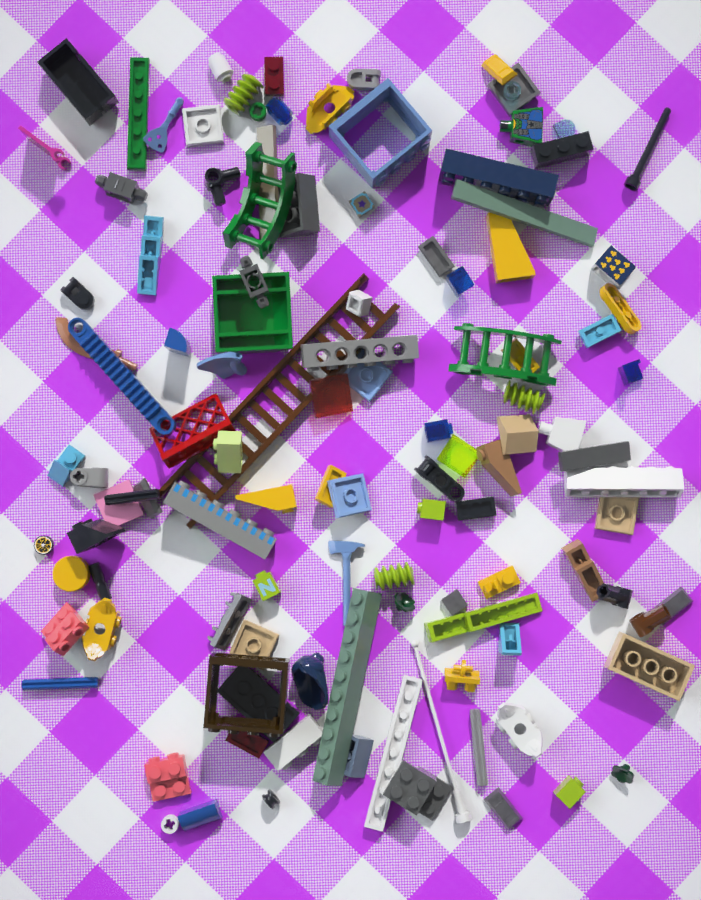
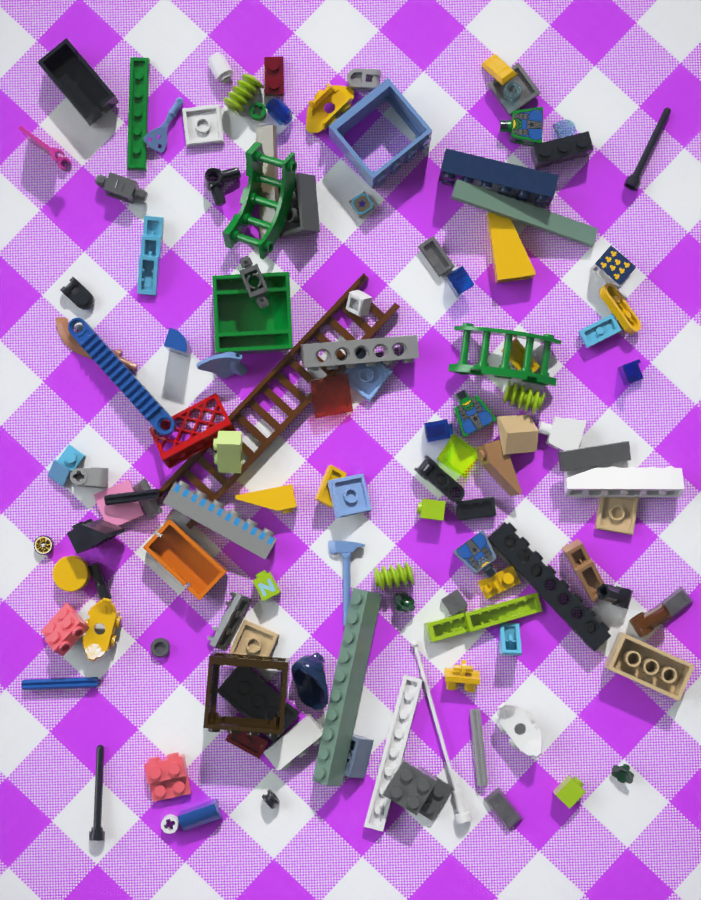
(97, 832): none -> black piece
(160, 647): none -> dark grey tile
(185, 559): none -> orange piece
(471, 414): none -> torso
(477, 555): none -> torso
(600, 632): none -> black brick

